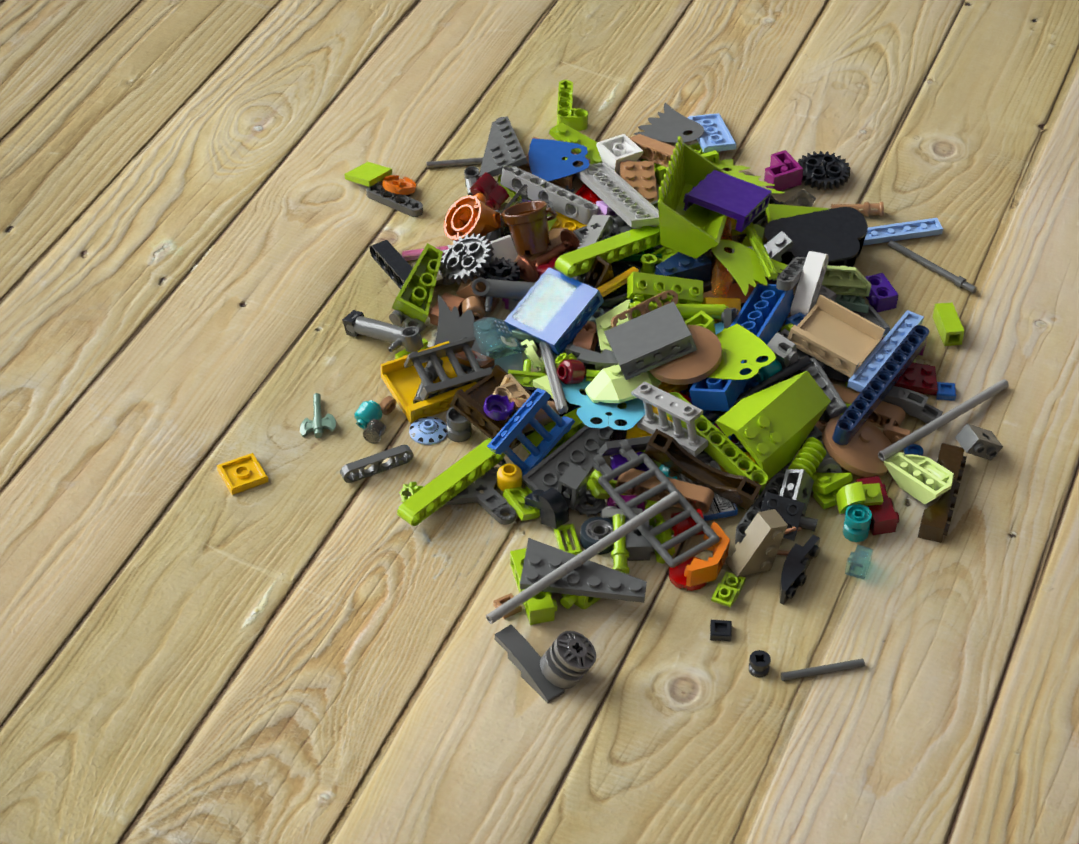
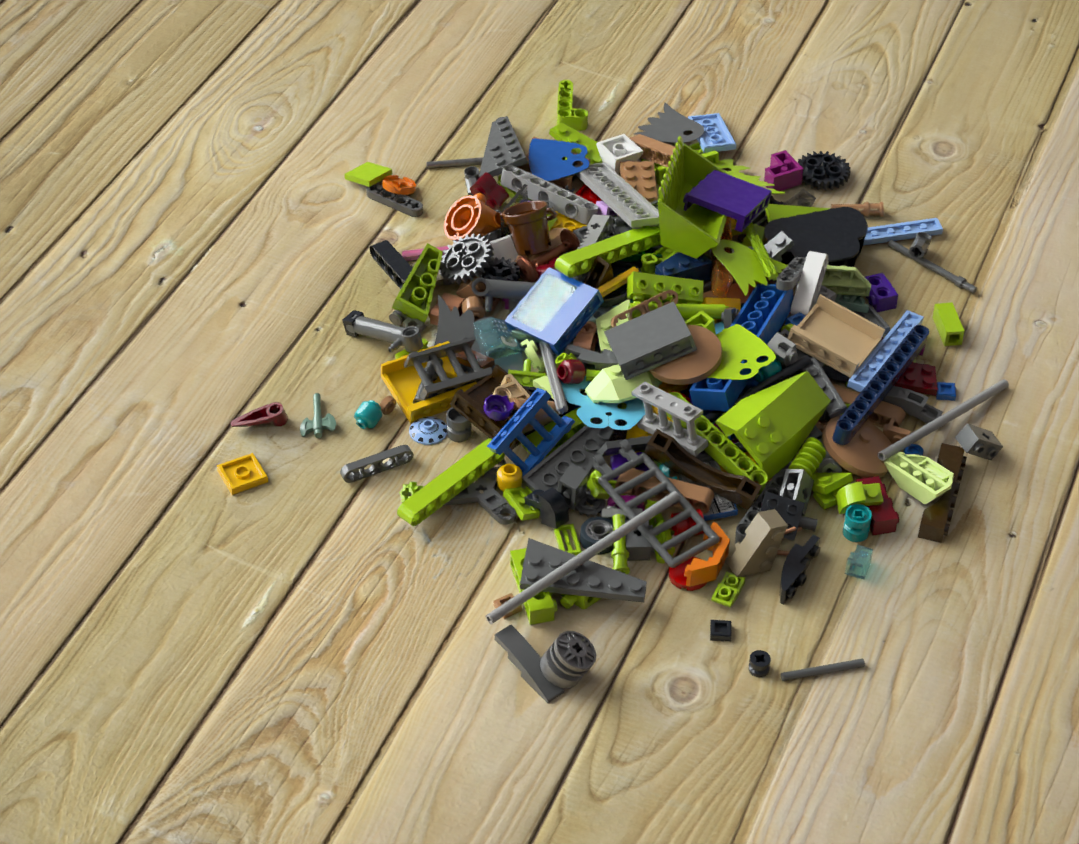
(266, 414): none -> dark red piece
(374, 431): clear smoke wheel -> none
(920, 245): none -> dark grey piece

